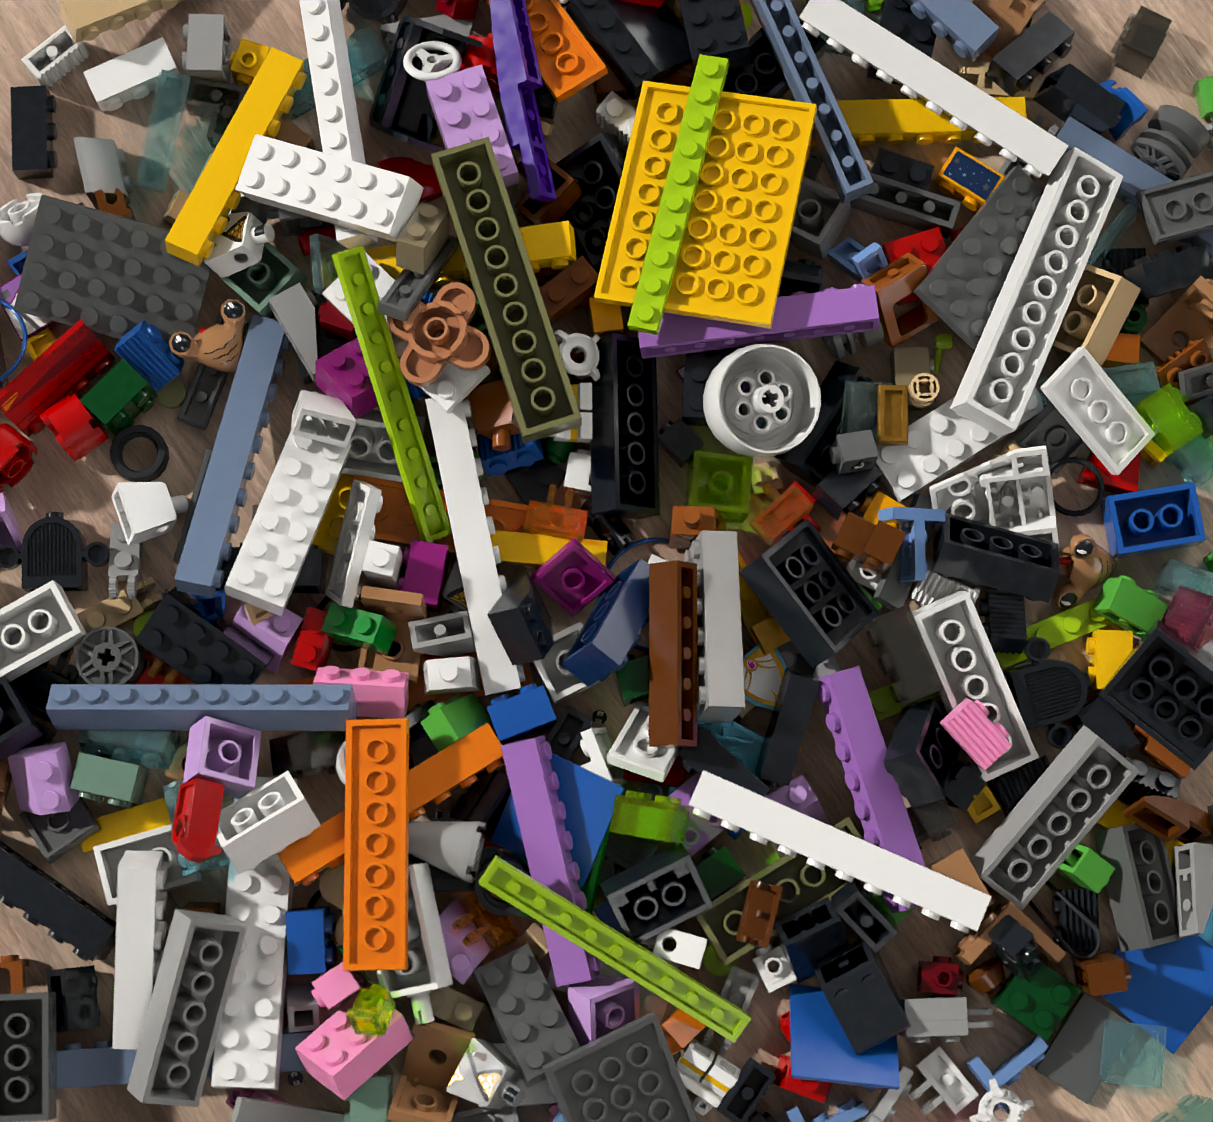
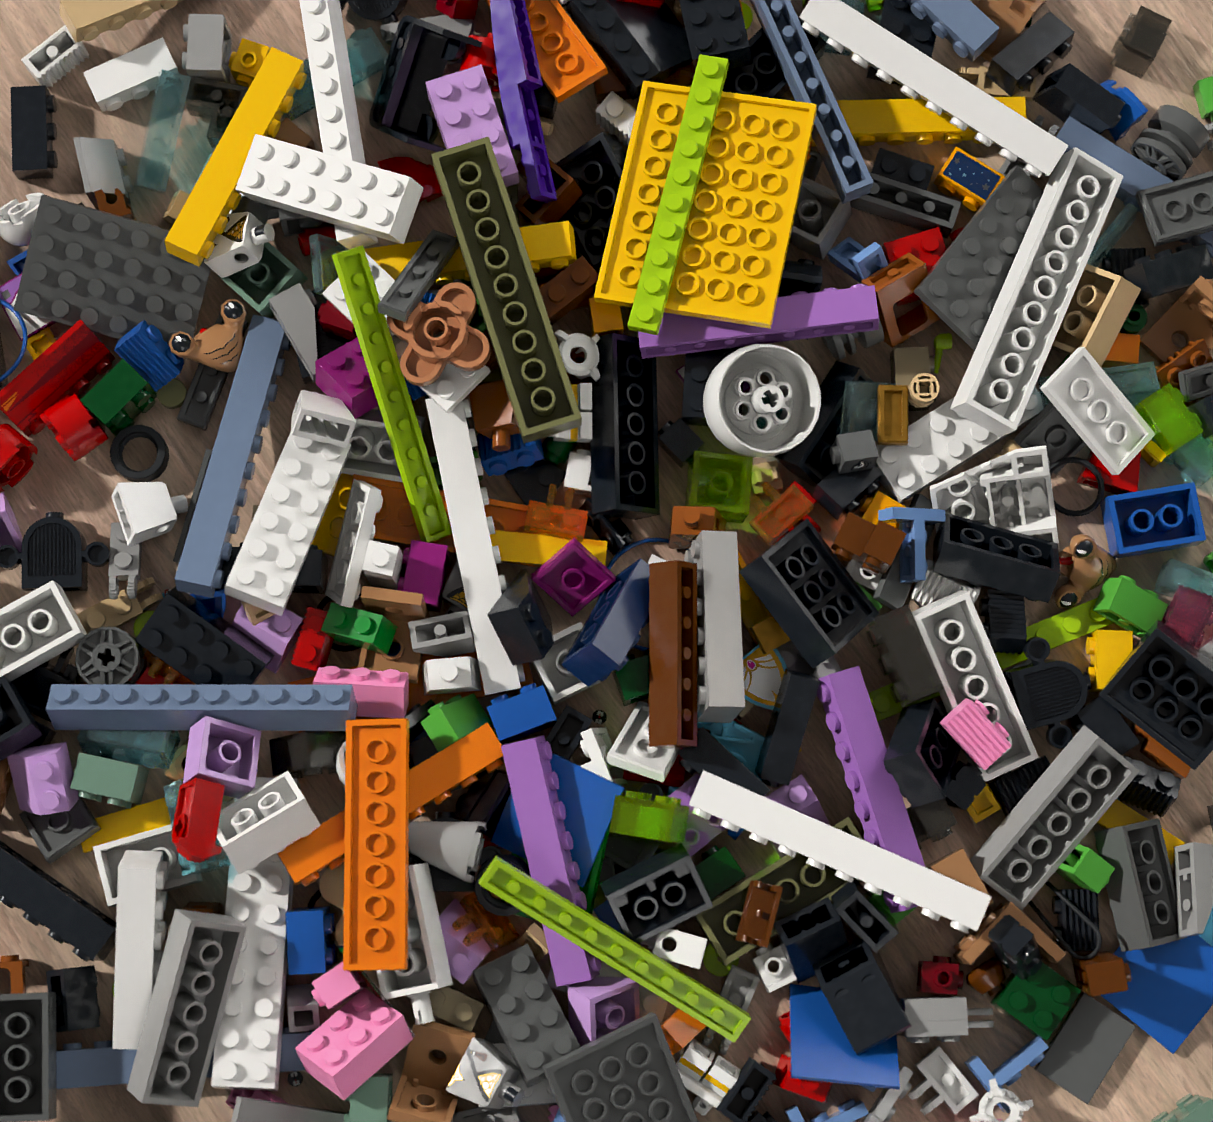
(374, 1005): clear neon green brick -> none
(422, 238): dark tan brick -> none
(433, 64): white piece -> none
(1133, 1054): clear light blue tile -> none
(1170, 819): reddish brown slope -> none

